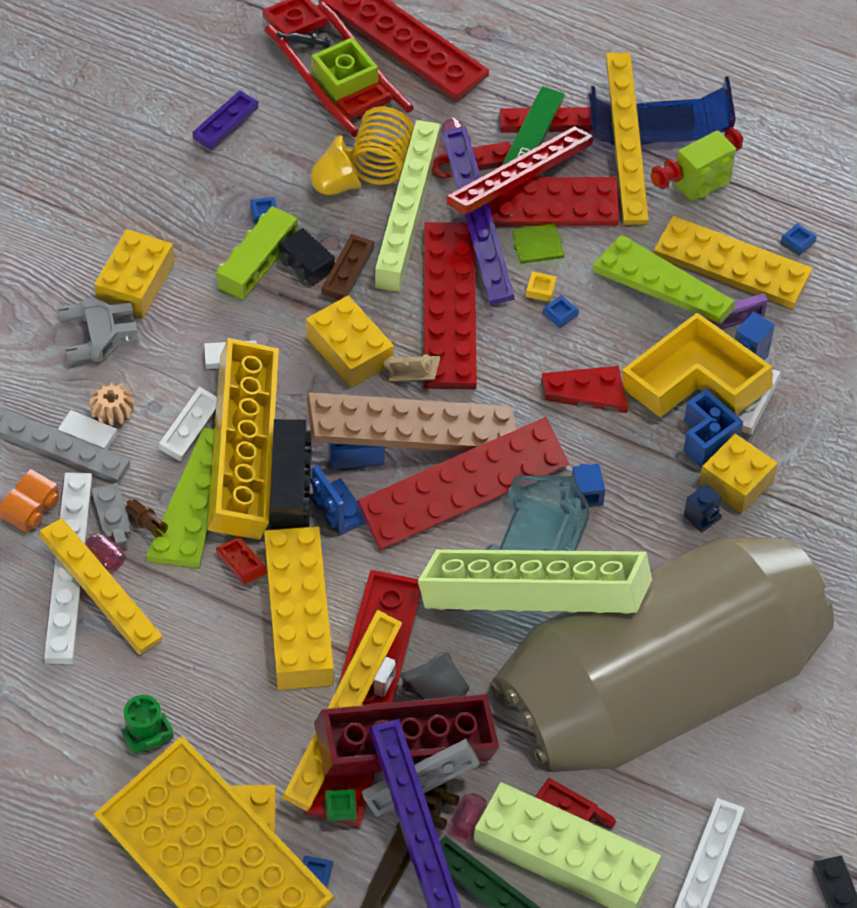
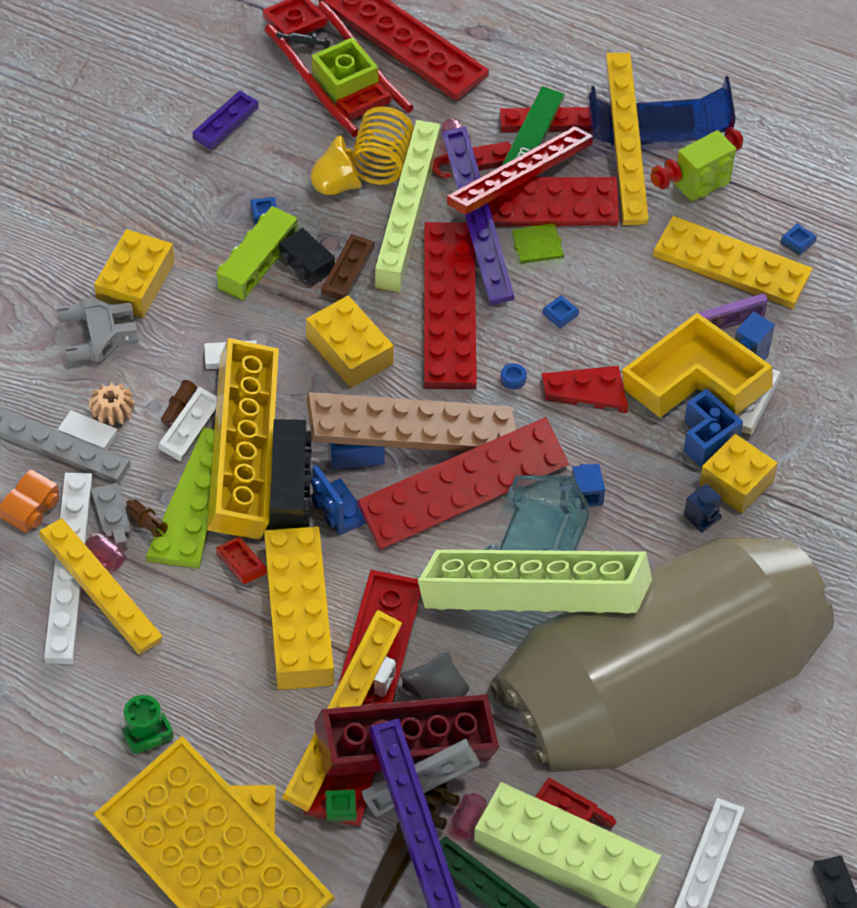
(178, 402): none -> reddish brown axle
(320, 868): blue tile -> none
(412, 368): tan hinge -> none
(513, 376): none -> blue tile
(541, 286): yellow plate -> none
(653, 275): lime wing -> none

